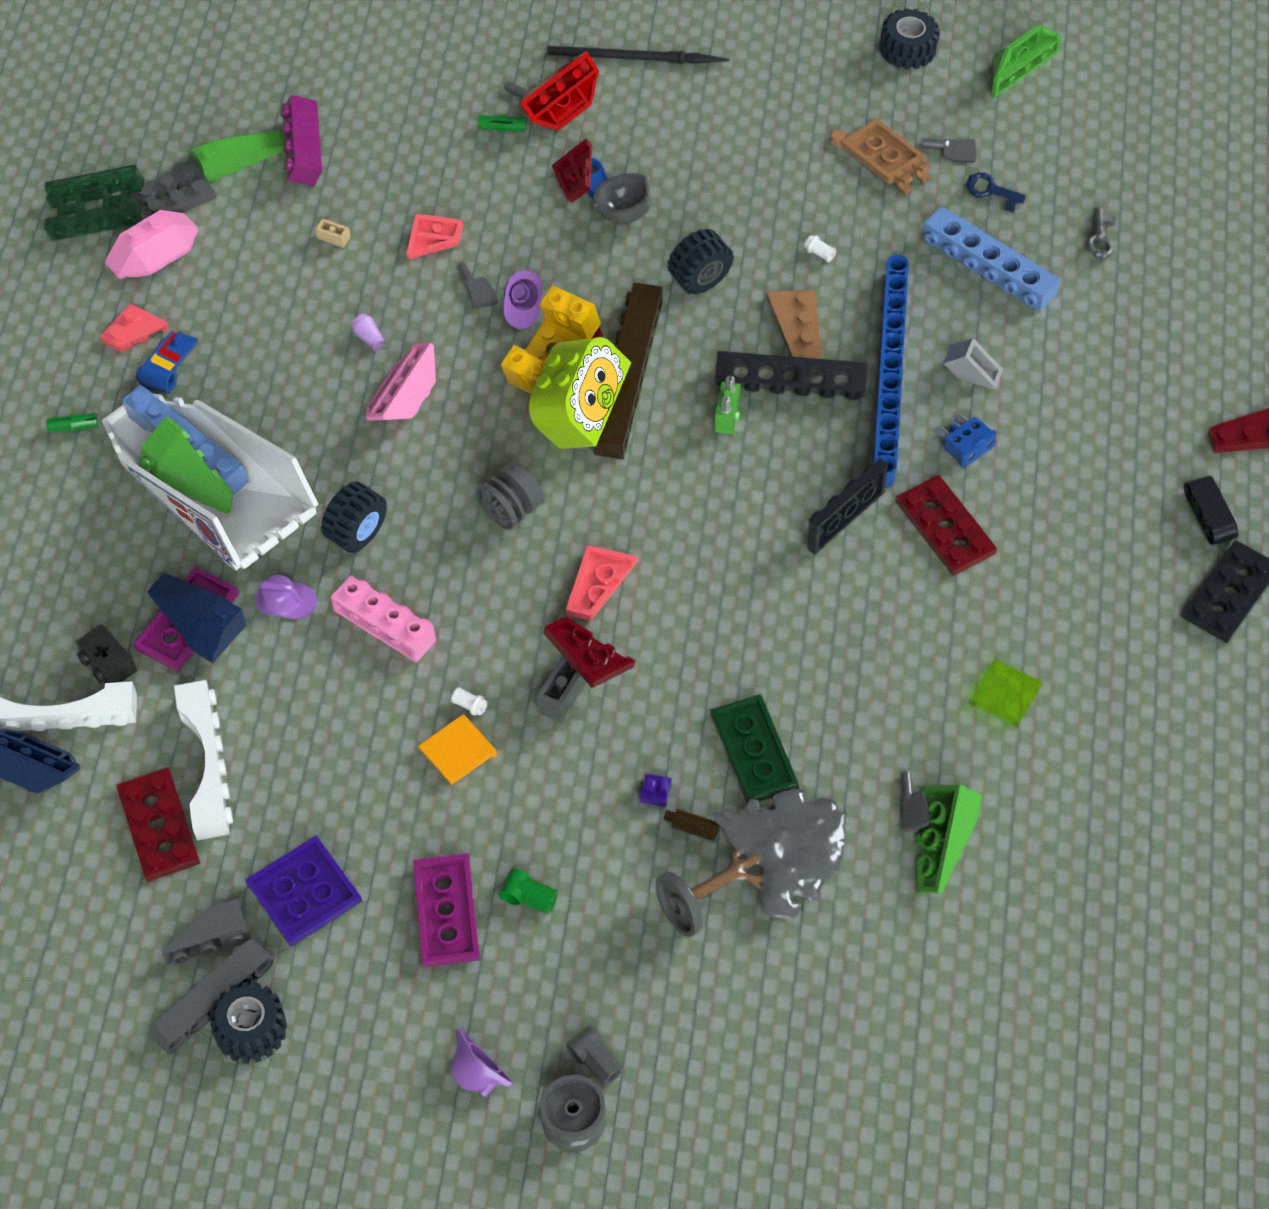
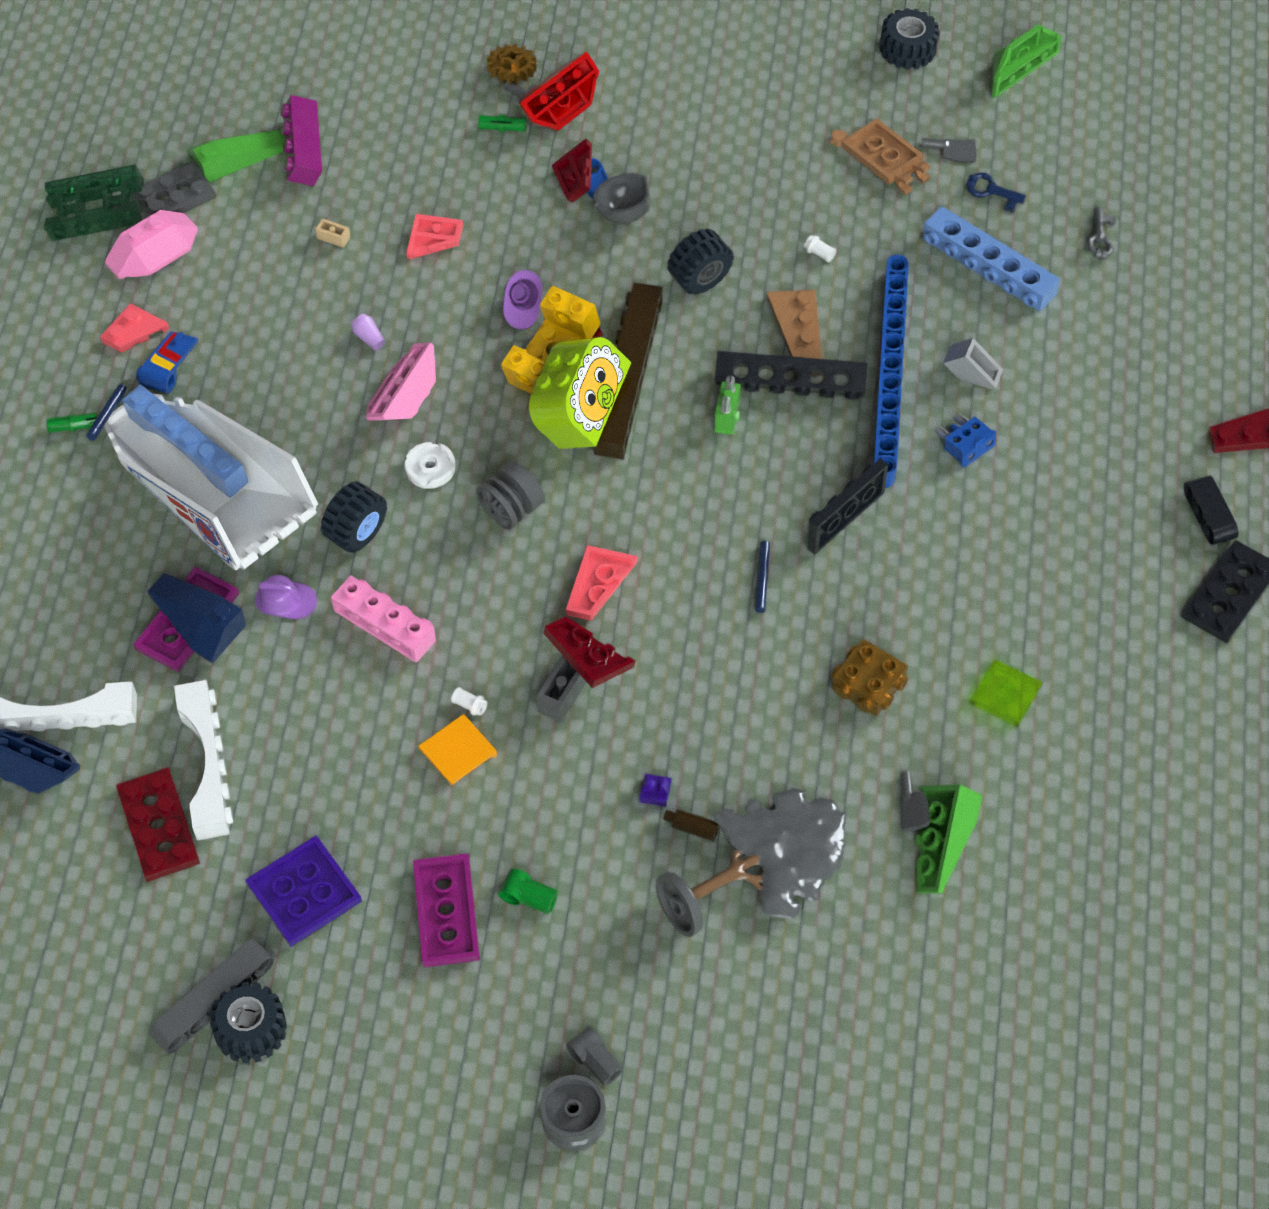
(105, 656): pearl dark grey brick -> none
(106, 412): none -> dark blue bar
(177, 464): bright green wedge -> none
(214, 929): dark grey slope -> none
(429, 455): none -> white plate
(474, 1068): medium lavender hat -> none
(479, 289): dark grey piece -> none
(511, 63): none -> pearl gold gear
(670, 56): black piece -> none
(754, 748): dark green tile -> none
(762, 578): none -> dark blue bar
(869, 677): none -> pearl gold brick
(942, 539): dark red plate -> none

